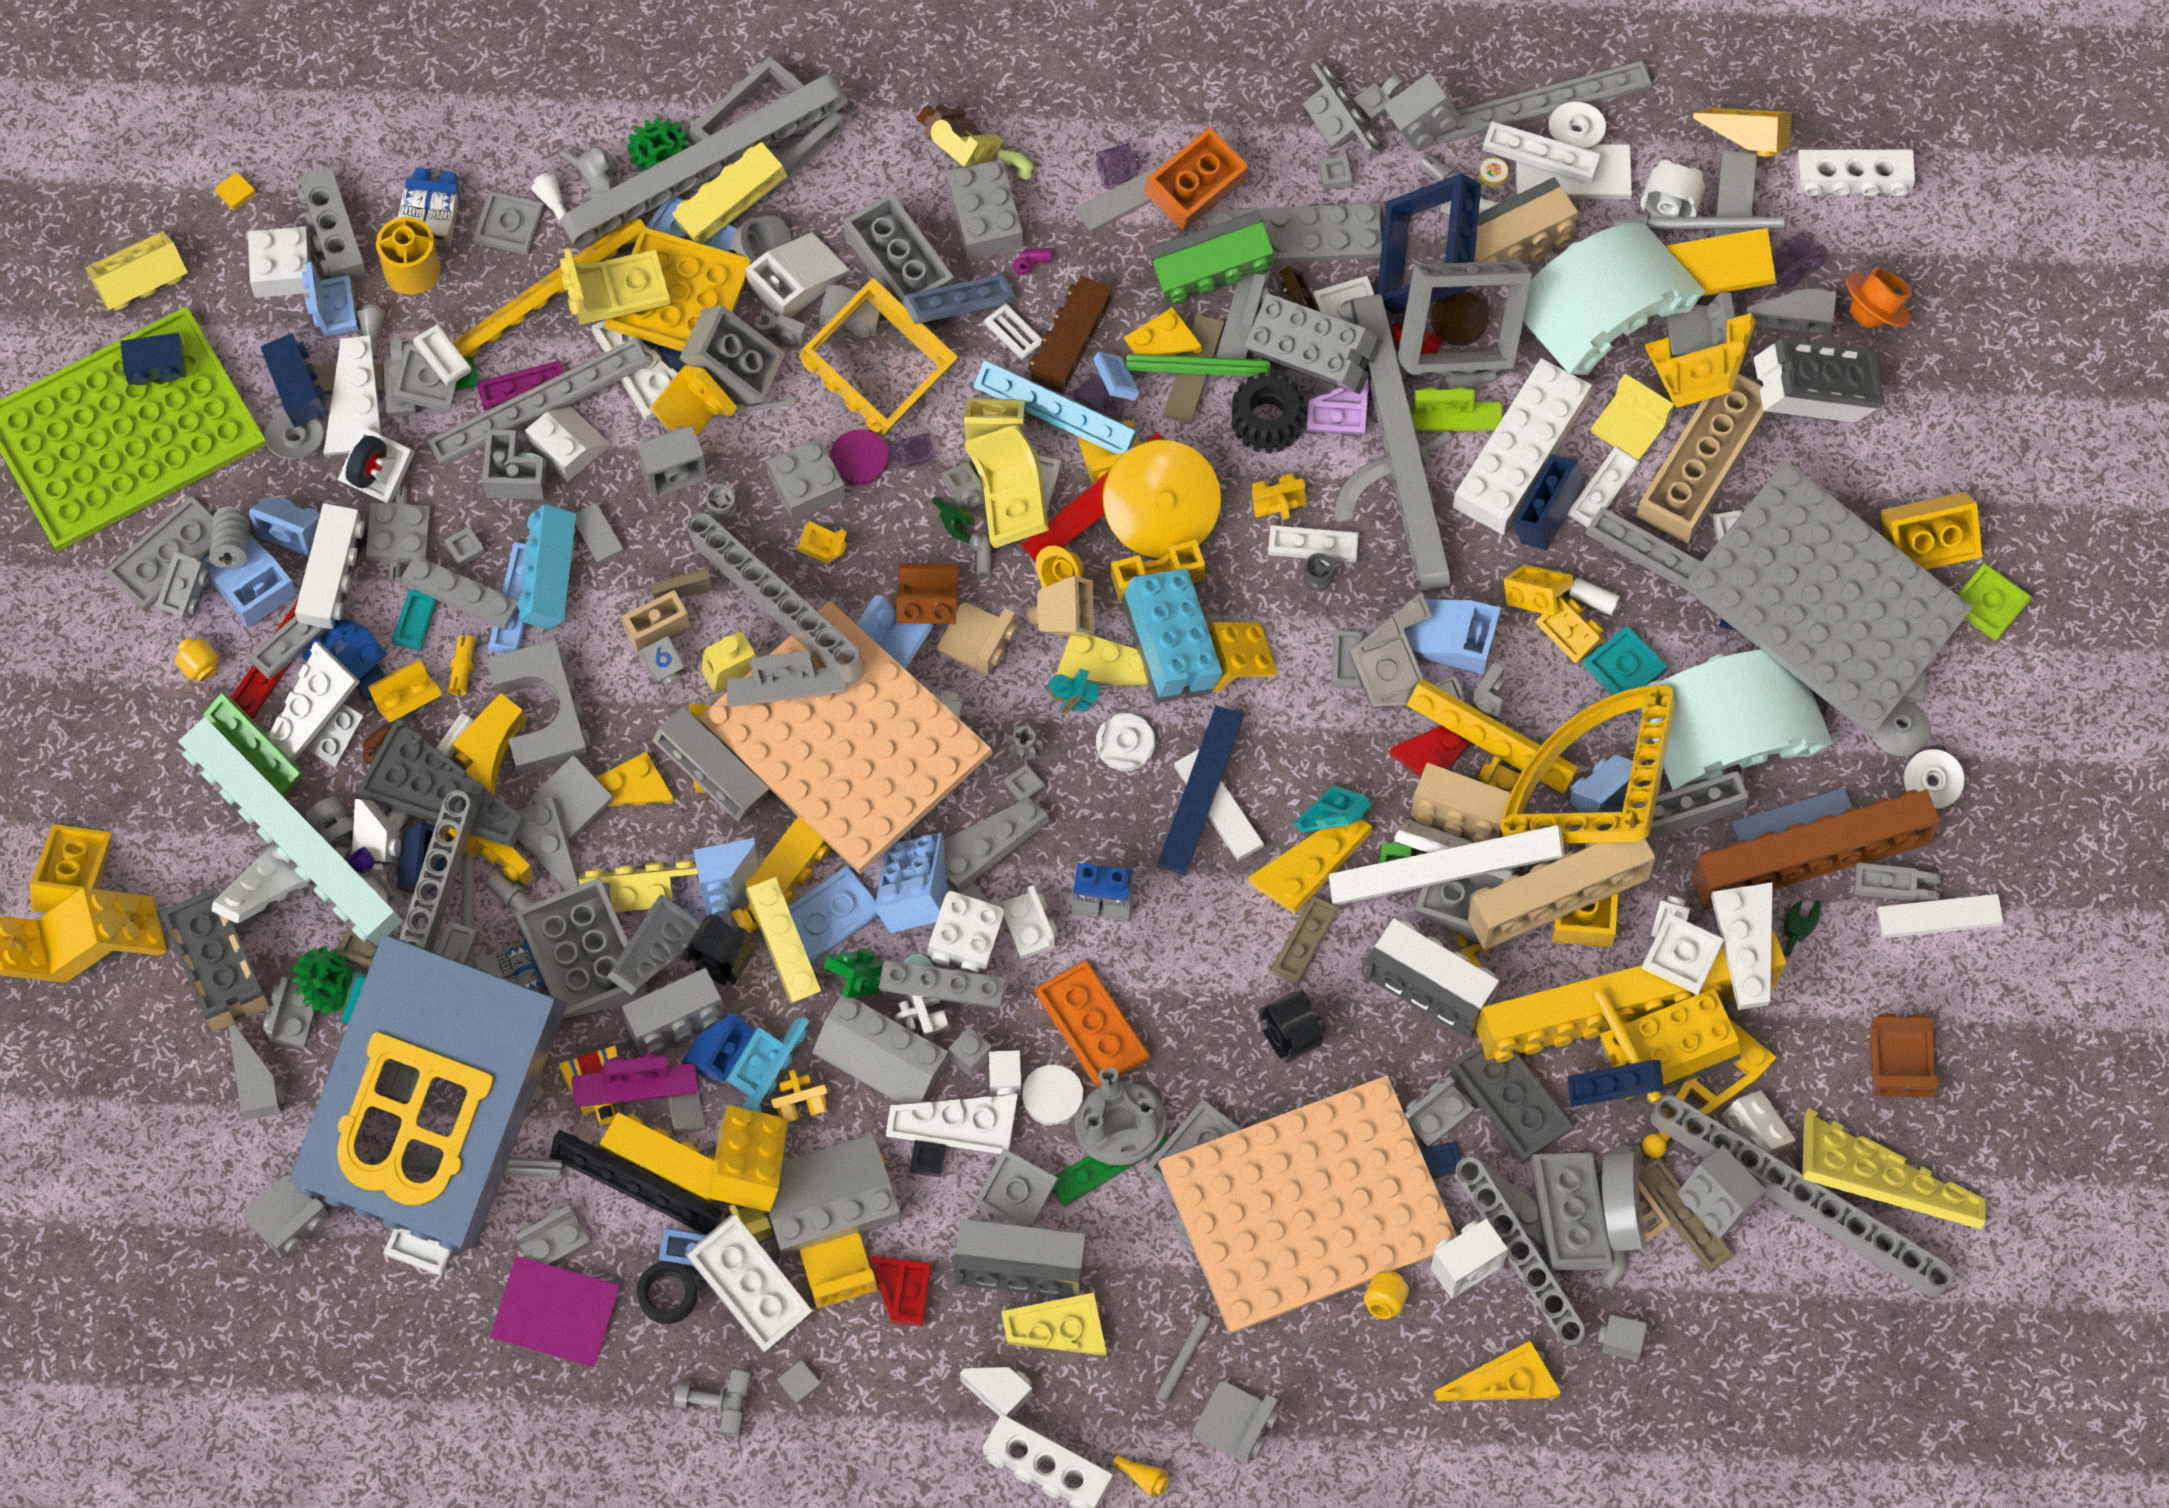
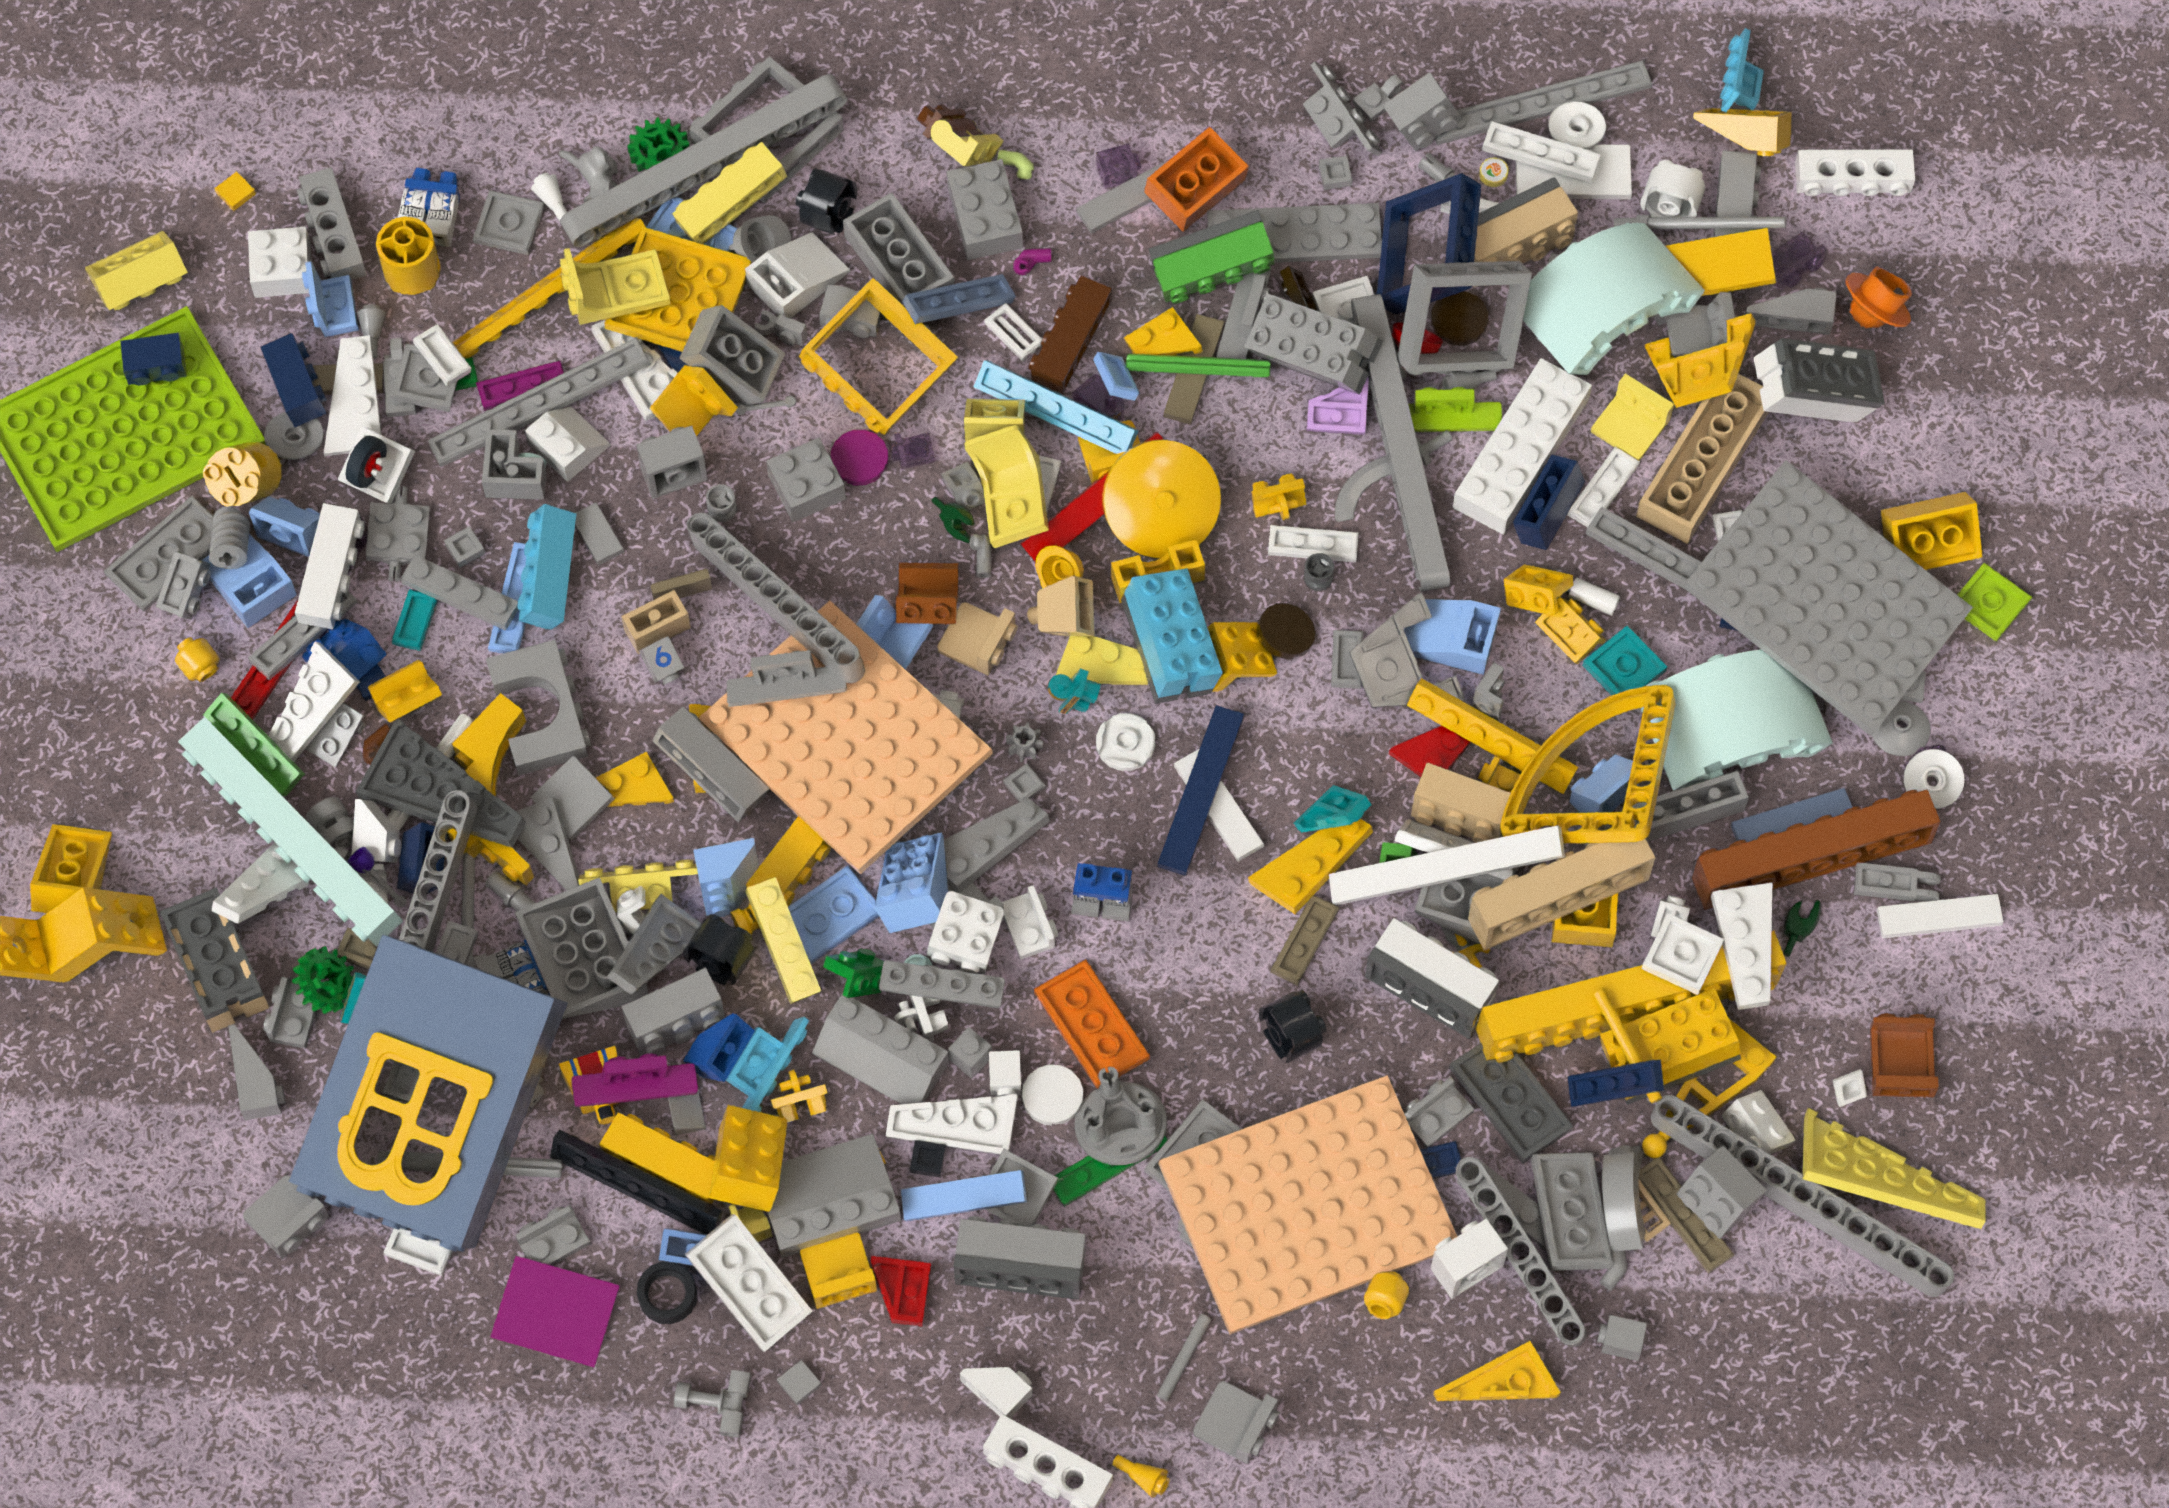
(242, 473): none -> yellow cylinder
(461, 665): yellow pin -> none
(629, 909): none -> white bracket
(728, 659): light yellow torso -> none
(822, 543): yellow bracket -> none
(826, 201): none -> black brick
(963, 1195): none -> light blue tile
(1057, 1325): light yellow wing -> none
(1263, 432): black tyre -> none
(1286, 630): none -> dark brown tile
(1742, 78): none -> medium azure bracket
(1849, 1088): none -> white slope

